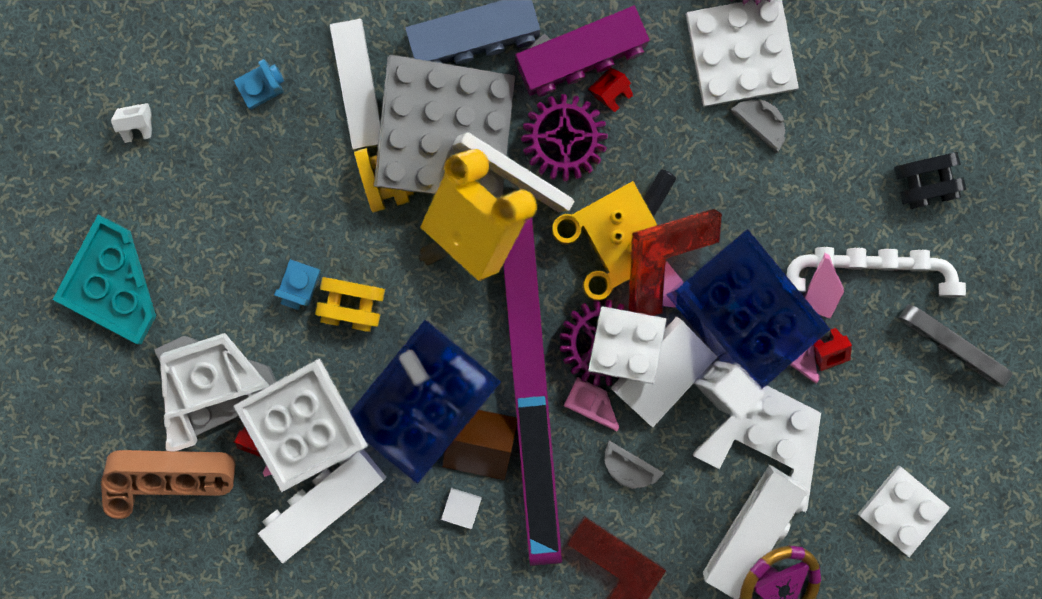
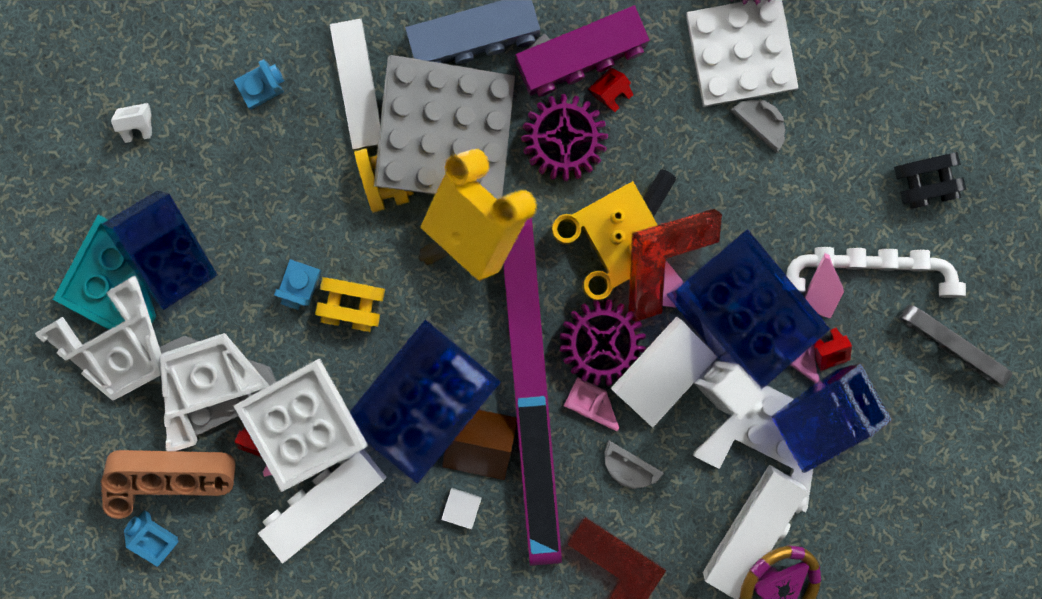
(119, 357): none -> white wing
(149, 539): none -> dark azure bracket
(160, 248): none -> clear blue slope
(413, 367): light grey tile -> none
(516, 173): white tile -> none
(627, 345): white plate -> none
(831, 417): none -> clear blue slope
(903, 511): white plate -> none

